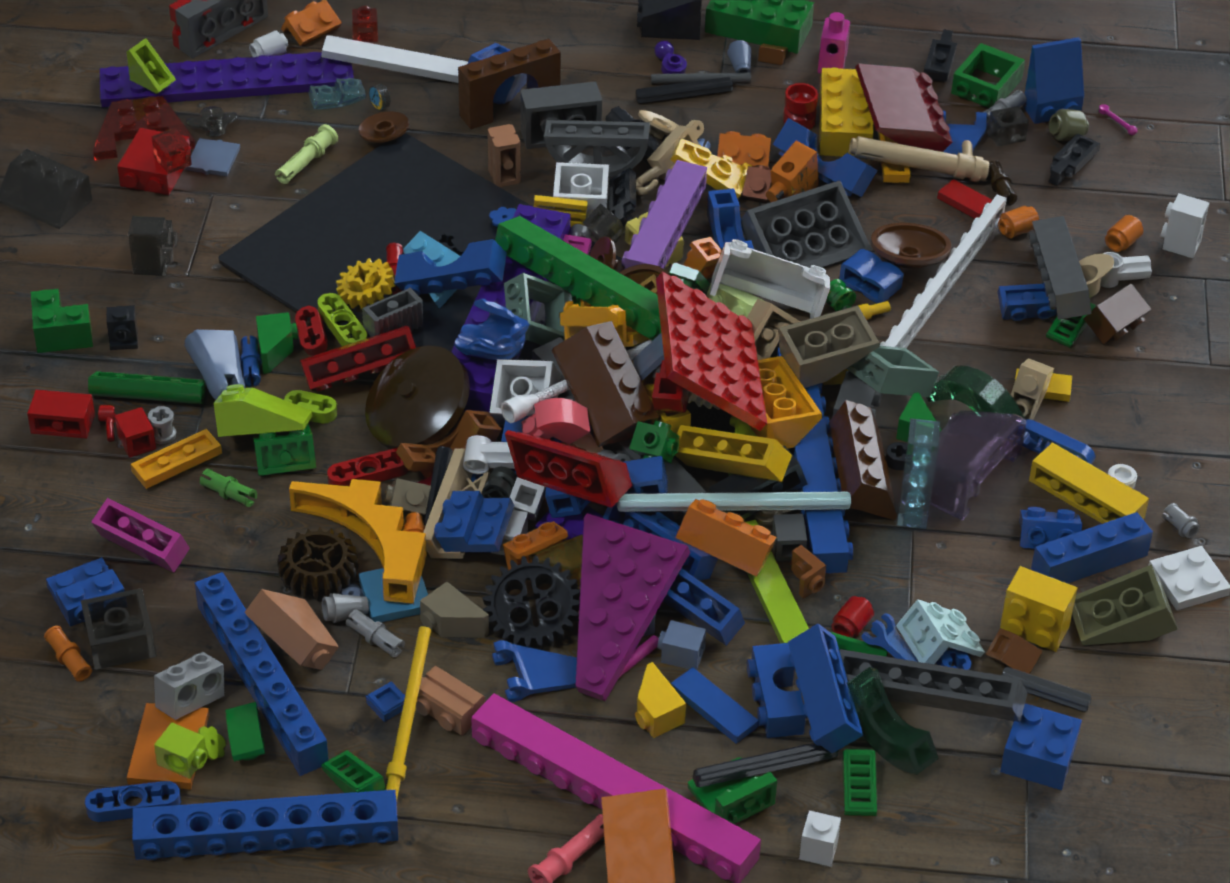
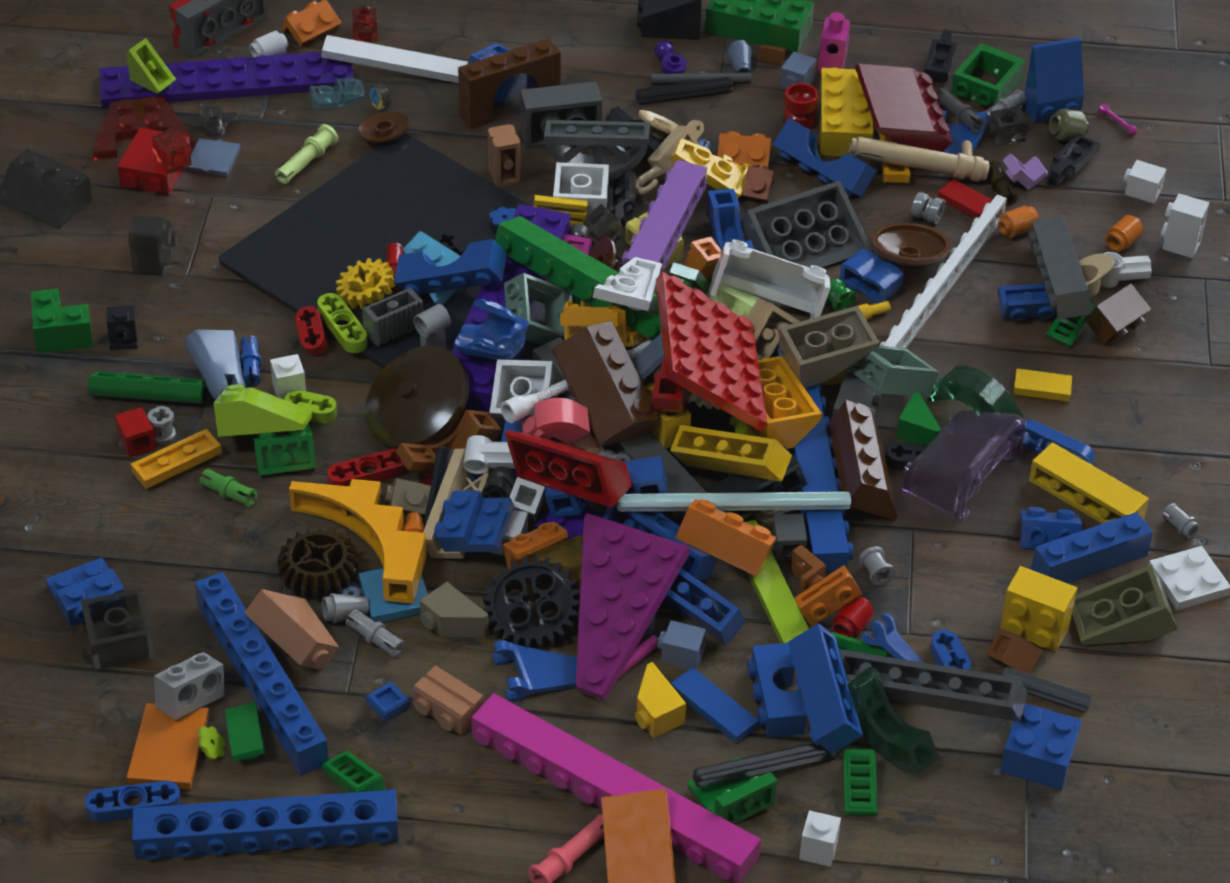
(61, 414): red brick -> none
(68, 653): orange pin -> none
(107, 414): red hand -> none
(140, 535): dark pink brick -> none
(181, 750): lime brick -> none
(275, 339): green slope -> none
(287, 375): none -> white brick
(356, 358): red brick -> none
(397, 769): yellow bar -> none
(432, 326): none -> light grey piece
(632, 285): none -> white wing
(655, 441): green brick -> none
(794, 172): orange torso -> none
(798, 69): none -> sand blue brick
(827, 596): none -> orange bracket
(877, 566): none -> light grey bush
(918, 473): clear light blue brick -> none
(928, 208): none -> light grey wheel
(933, 629): light aqua bracket -> none
(963, 113): none -> dark grey pin
(1026, 174): none -> lavender bracket
(1031, 386): tan slope -> none
(1124, 474): white tile -> none
(1144, 181): none -> white brick

